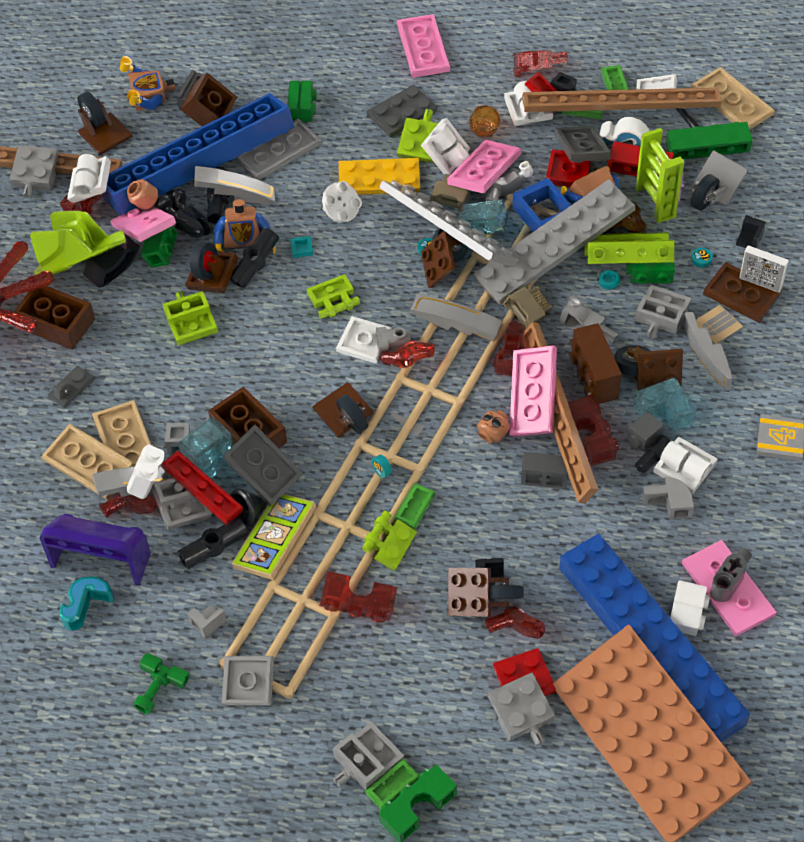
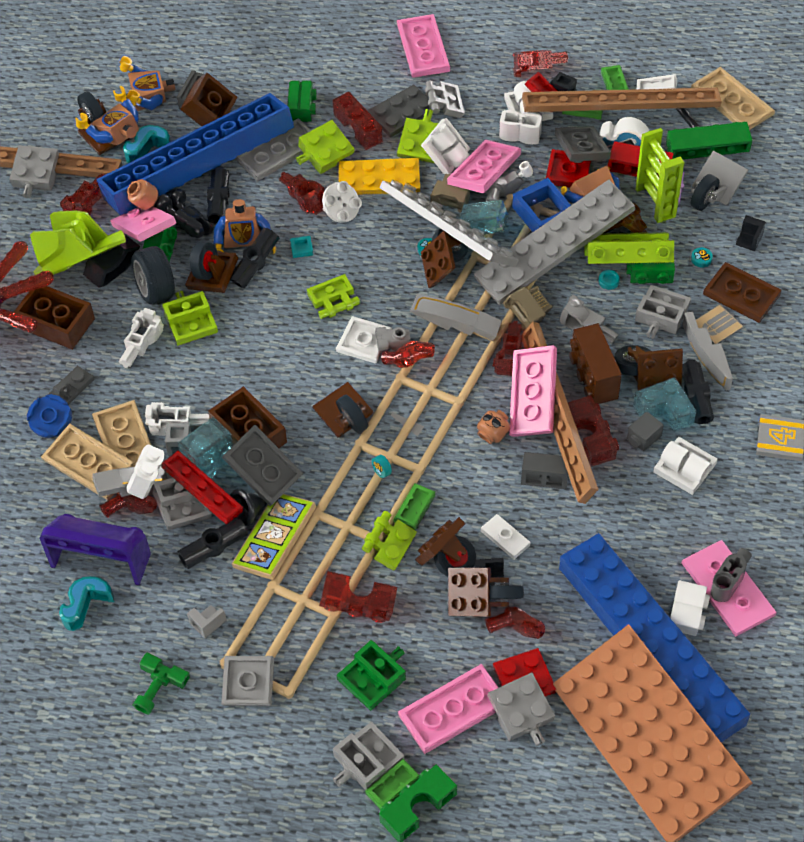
(49, 416): none -> blue tile
(89, 178): white plate -> none
(114, 125): none -> torso
(136, 343): none -> white piece
(144, 140): none -> teal animal
(153, 275): none -> black wheel
(180, 415): none -> white piece
(234, 184): light grey slope -> none
(306, 192): none -> clear red piece
(324, 147): none -> lime plate
(366, 128): none -> clear red arch
(373, 674): none -> green plate
(448, 548): none -> reddish brown plate
(449, 99): none -> light grey plate
(450, 709): none -> bright pink plate
(487, 117): clear orange hair -> none
(505, 536): none -> white plate
(520, 127): none -> white brick
(652, 454): black axle -> none
(673, 494): light grey brick -> none
(697, 391): none -> black piece
(763, 269): tile -> none

